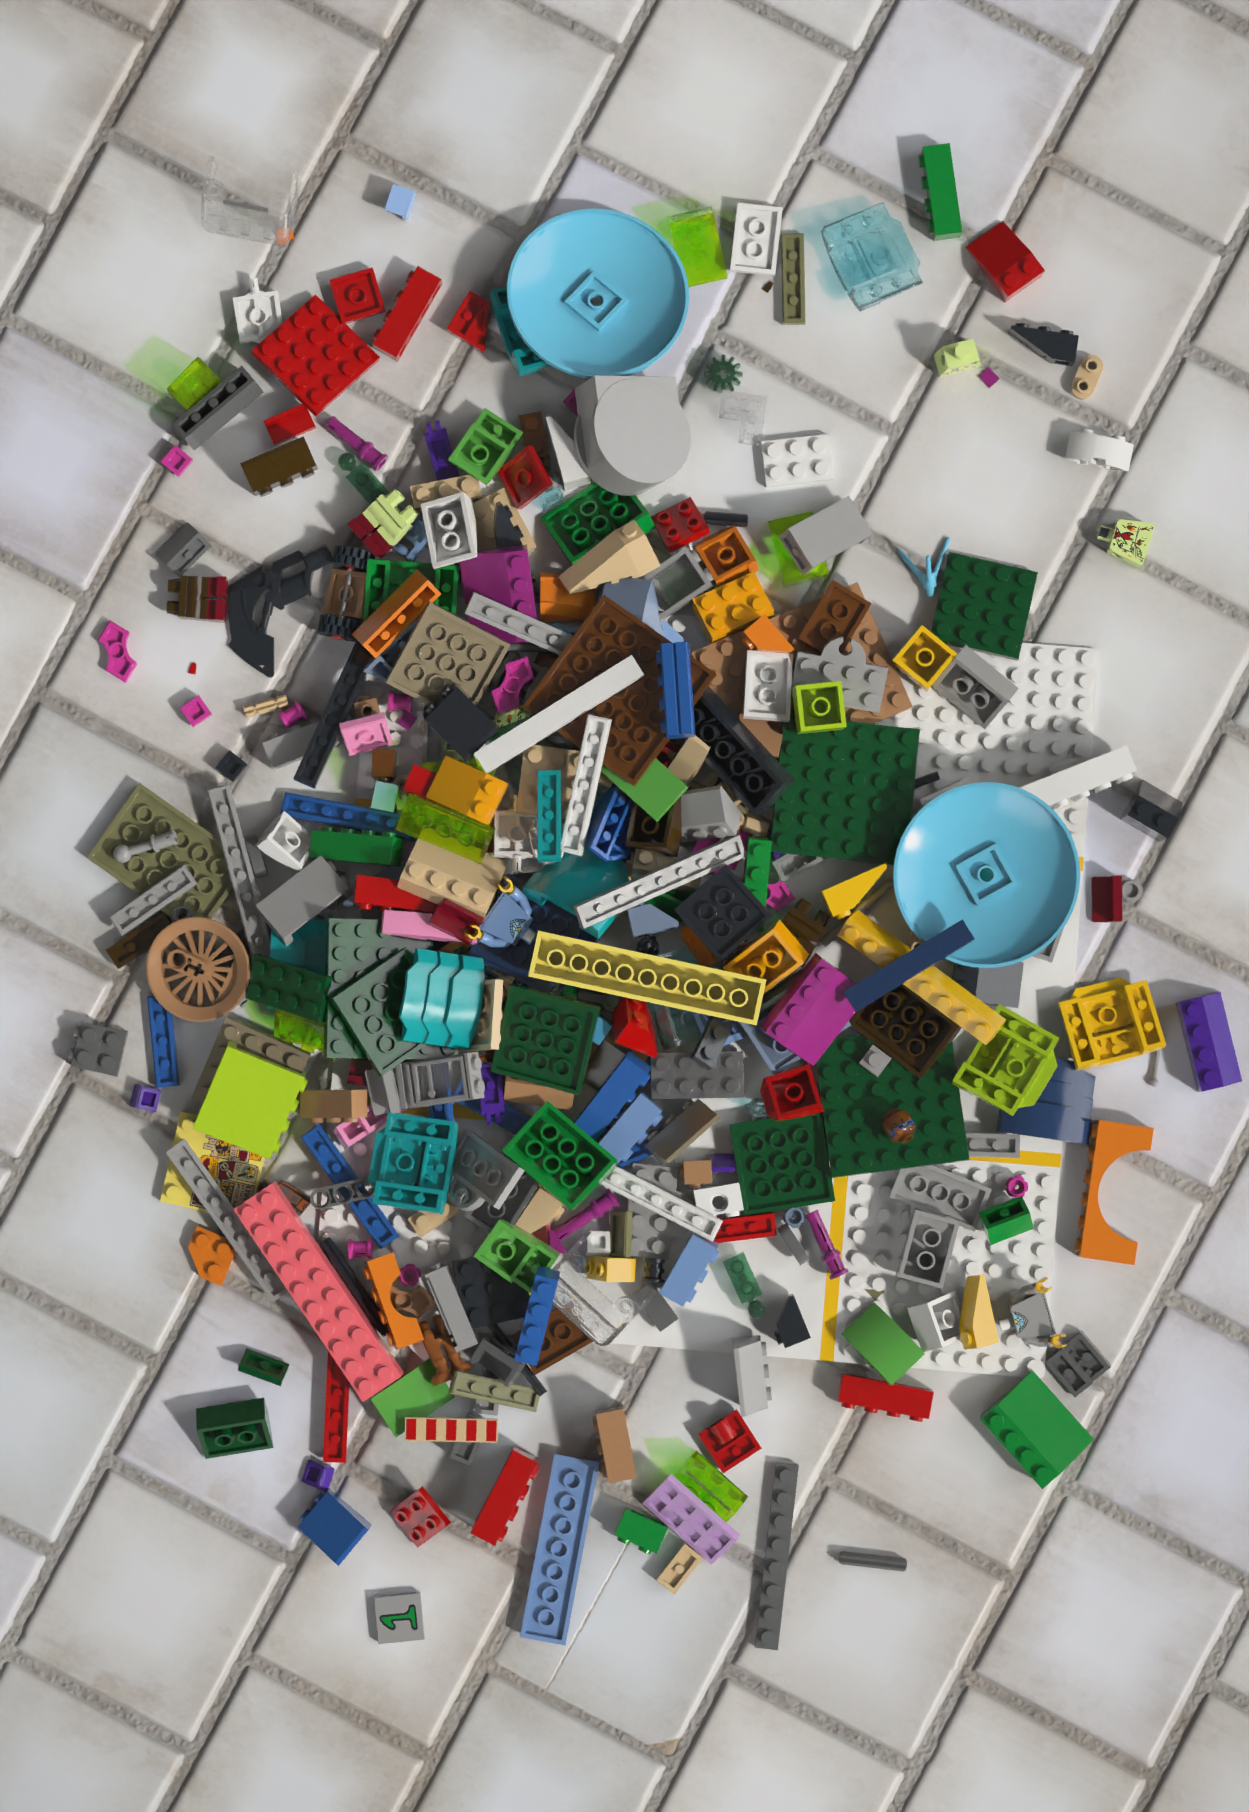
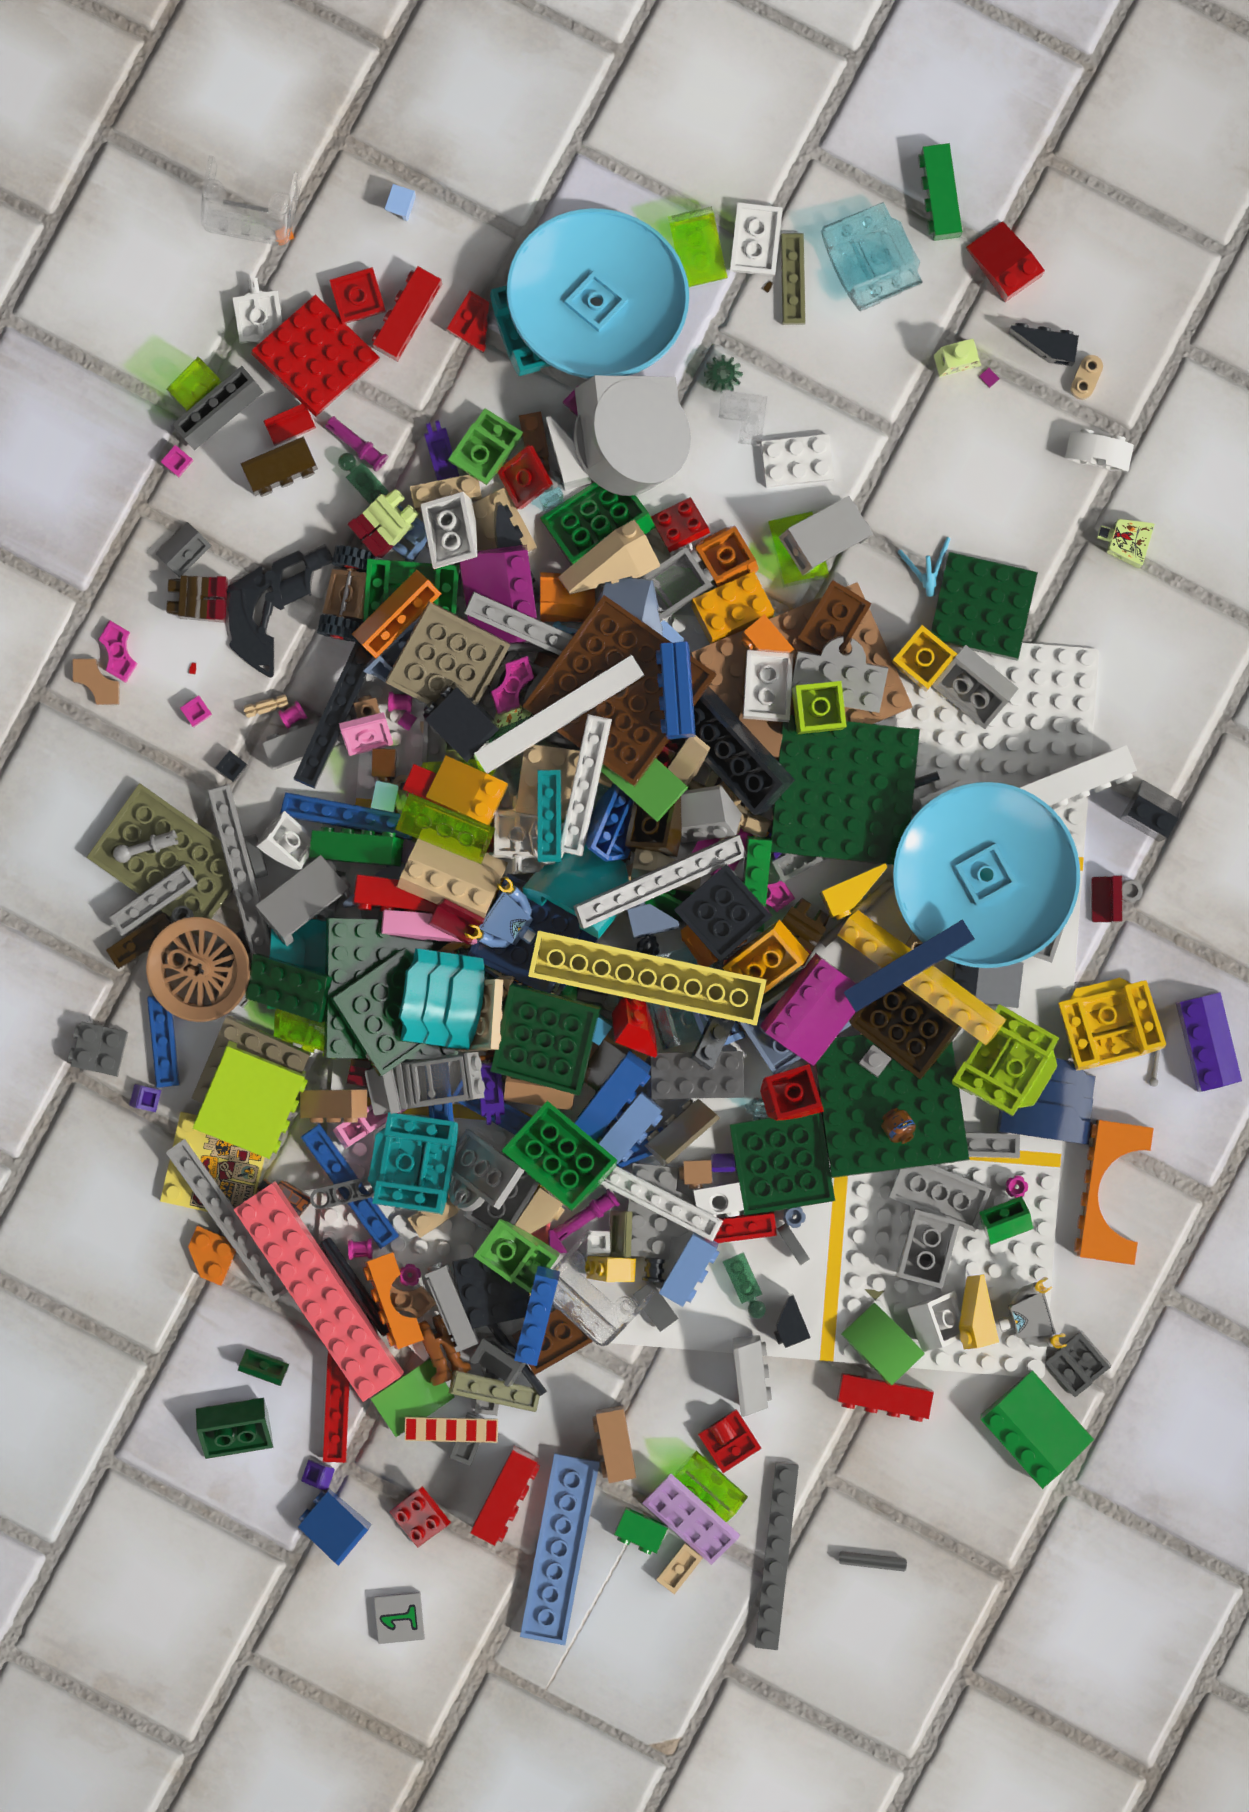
(104, 690): none -> medium nougat tile
(726, 519): black axle -> none
(830, 1255): magenta pin -> none

